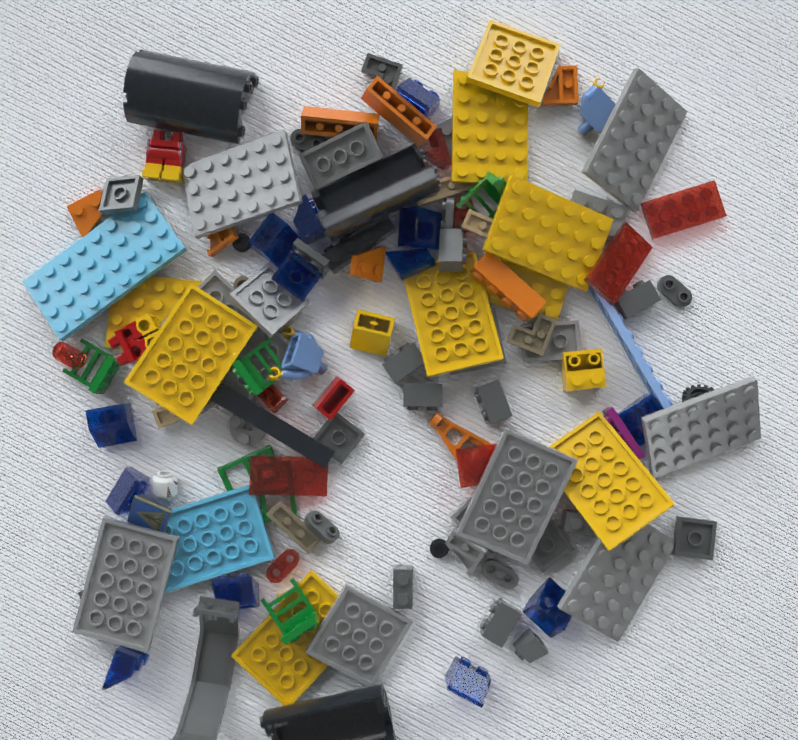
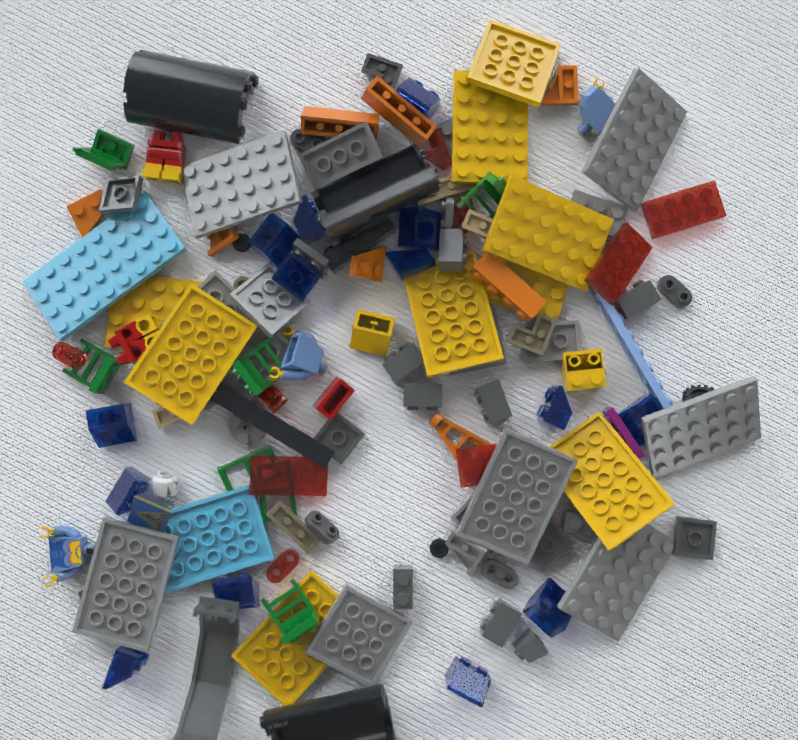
(67, 552): none -> torso
(107, 151): none -> green plate
(556, 408): none -> clear blue slope

